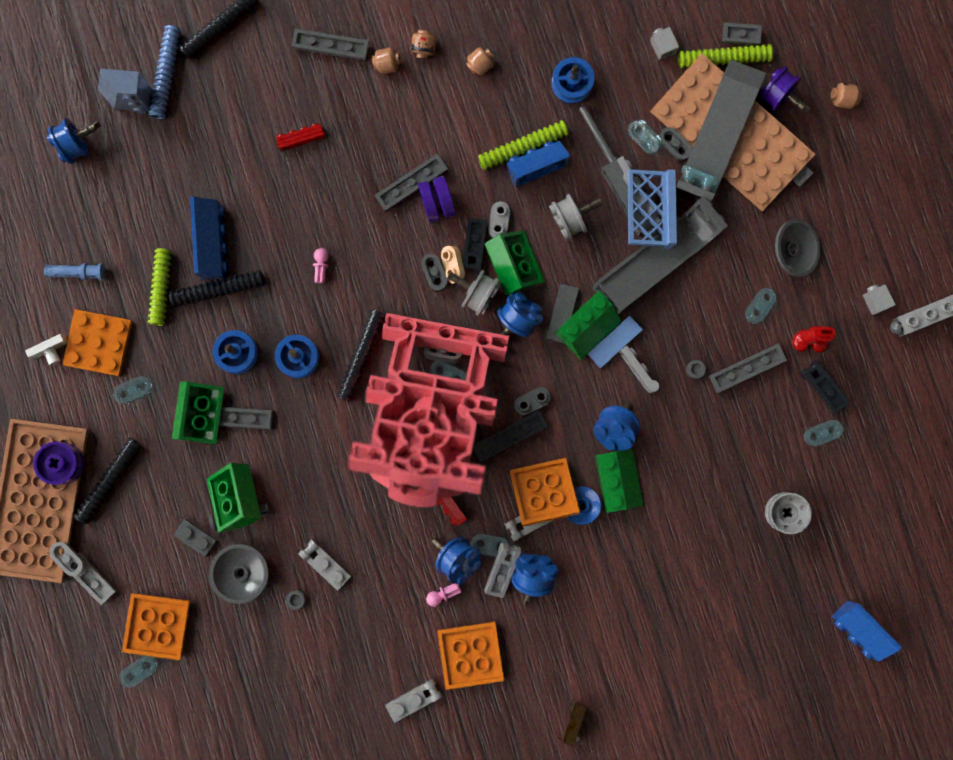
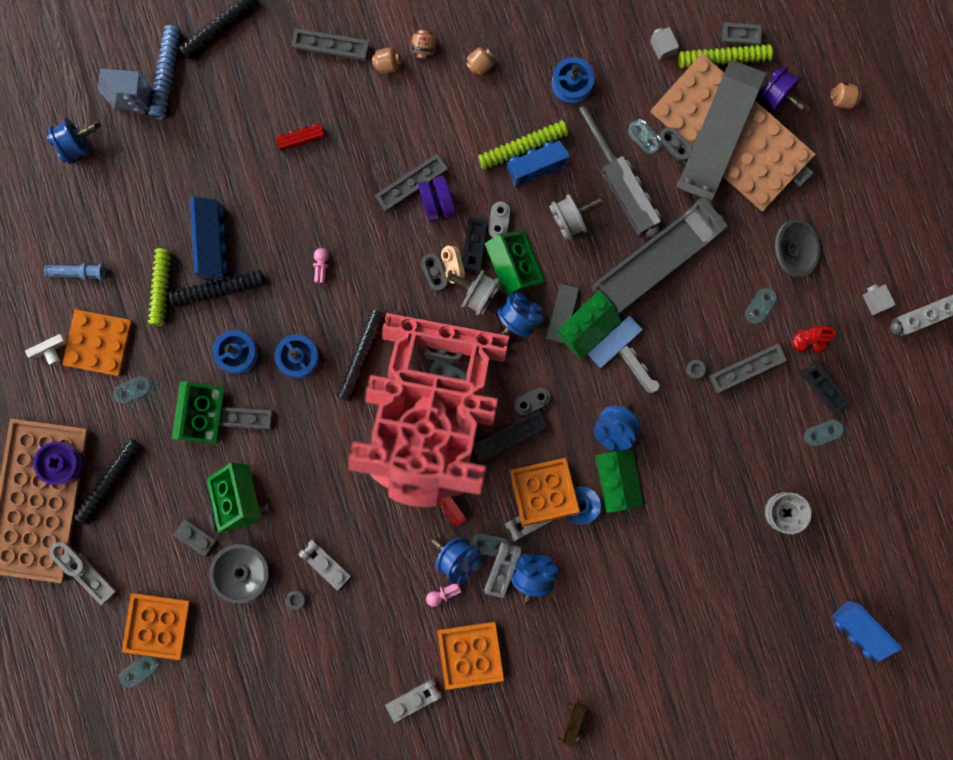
(667, 210): medium blue fence -> none
(691, 173): clear light blue plate -> none

